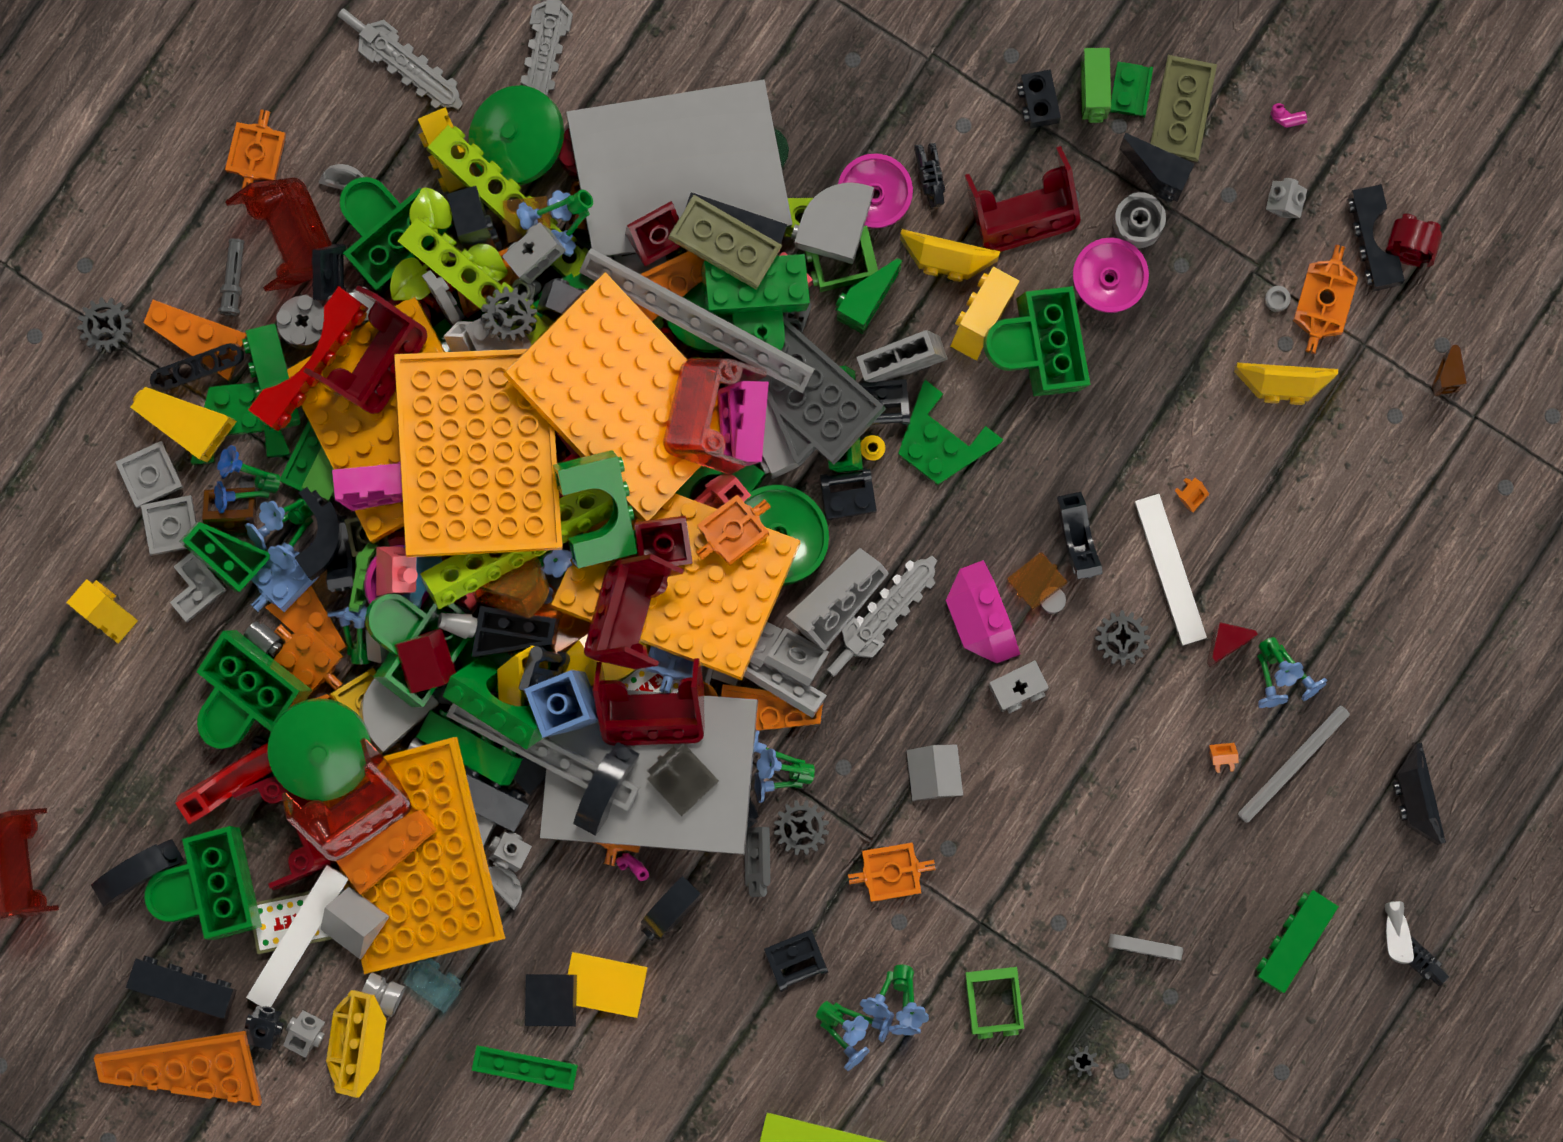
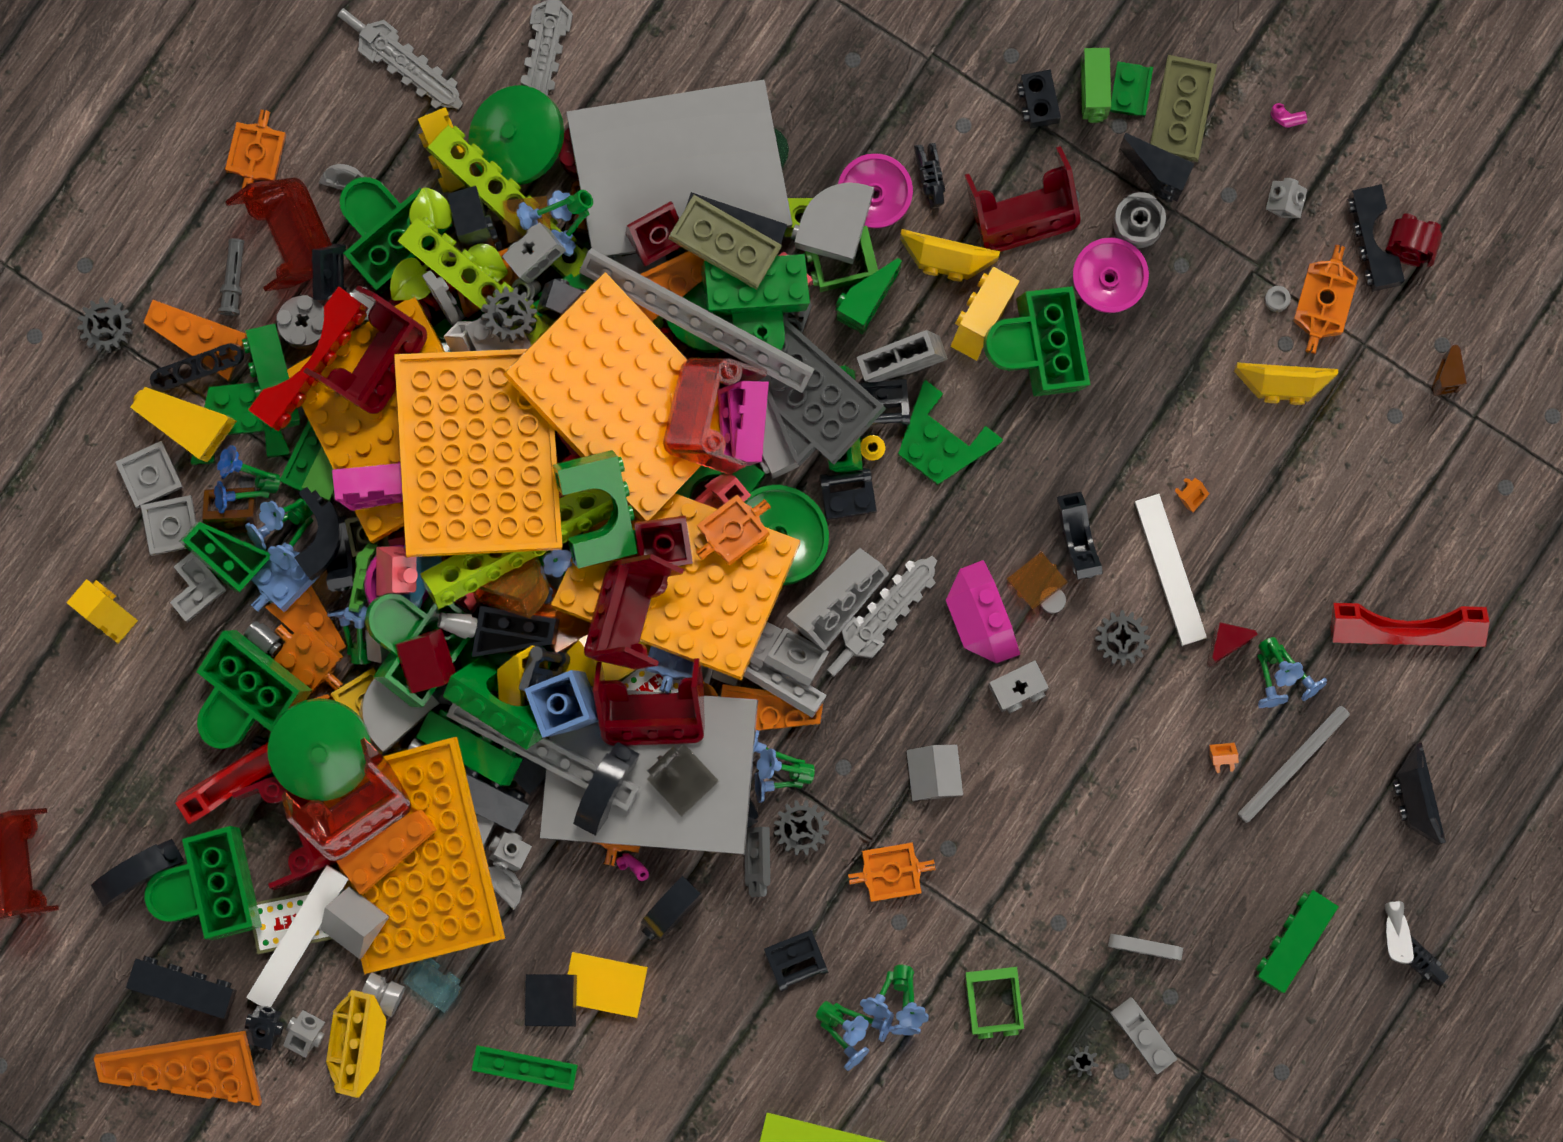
(1143, 1035): none -> light grey plate
(1459, 627): none -> red arch

